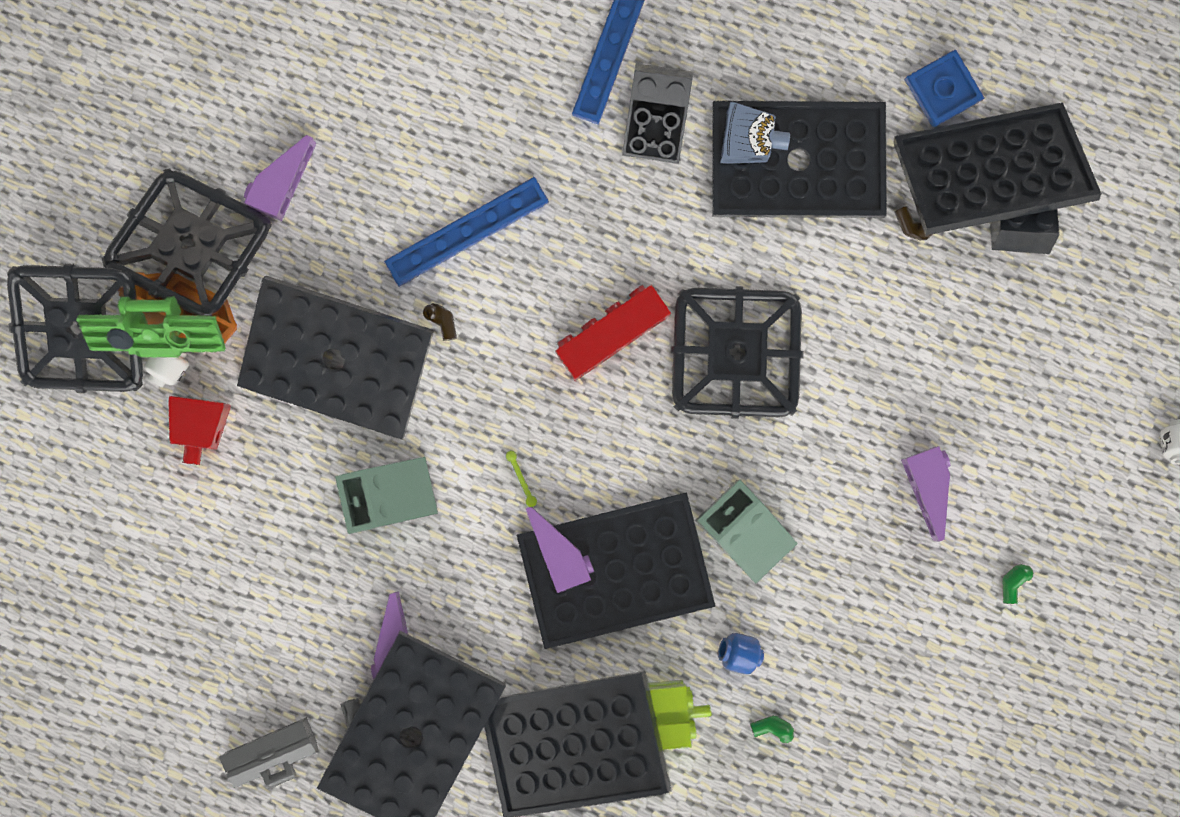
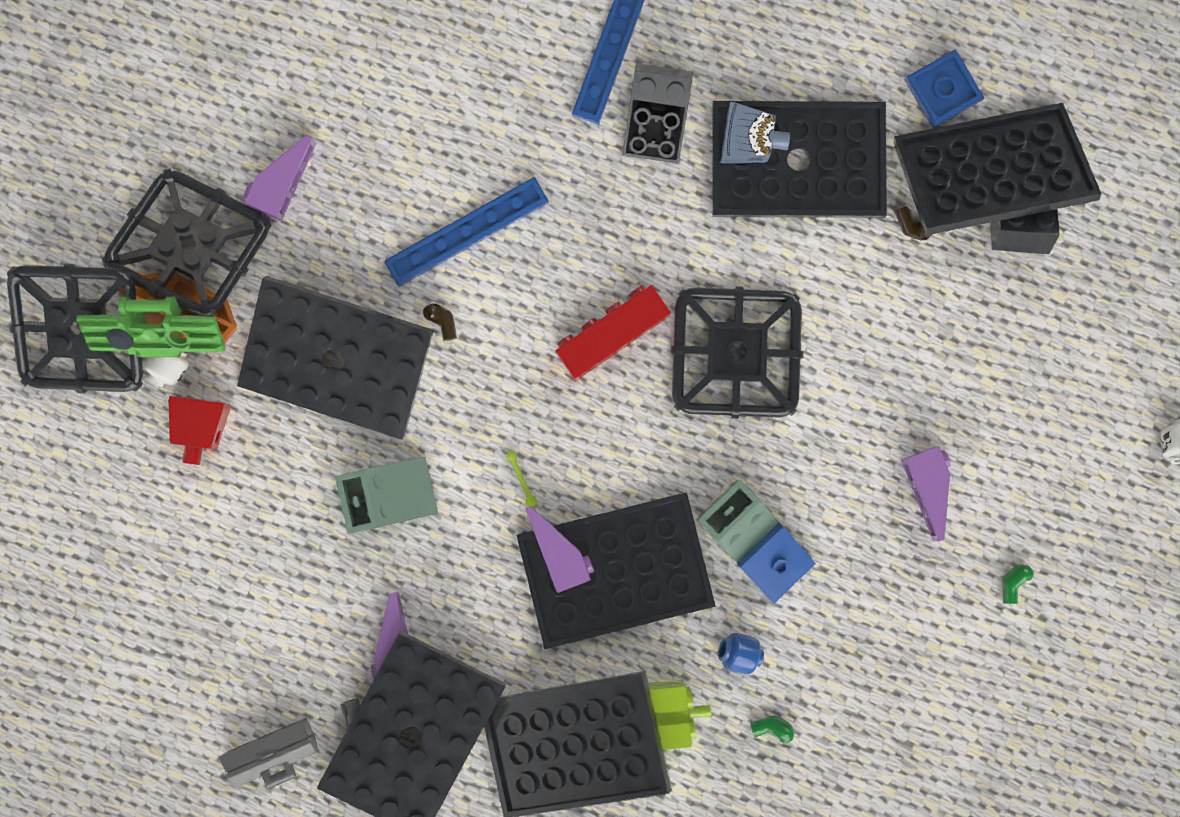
(776, 563): none -> plate

